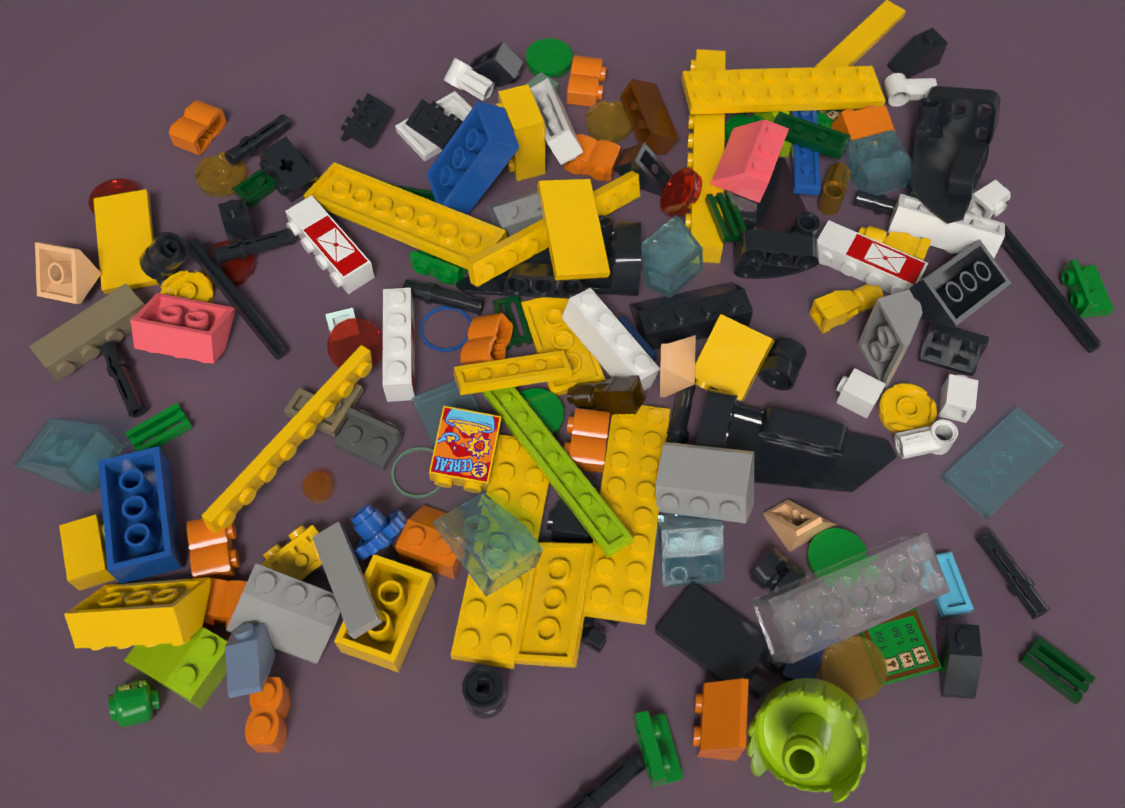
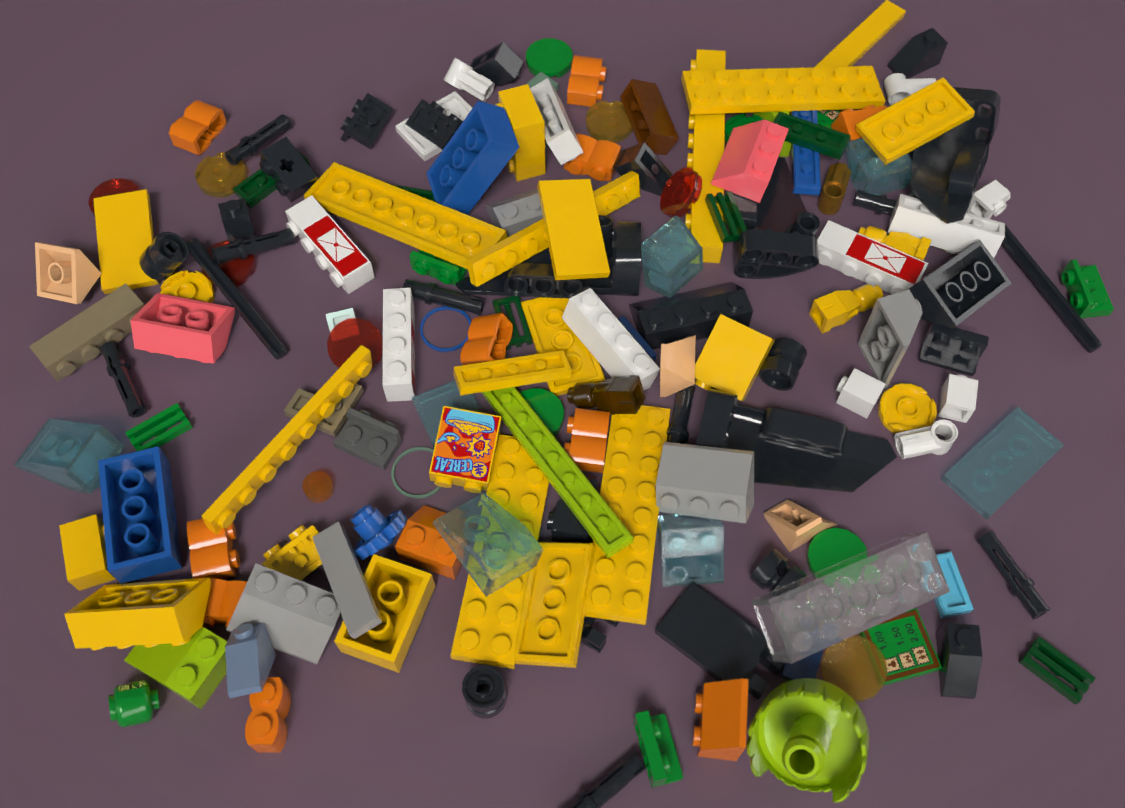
(914, 120): none -> yellow tile

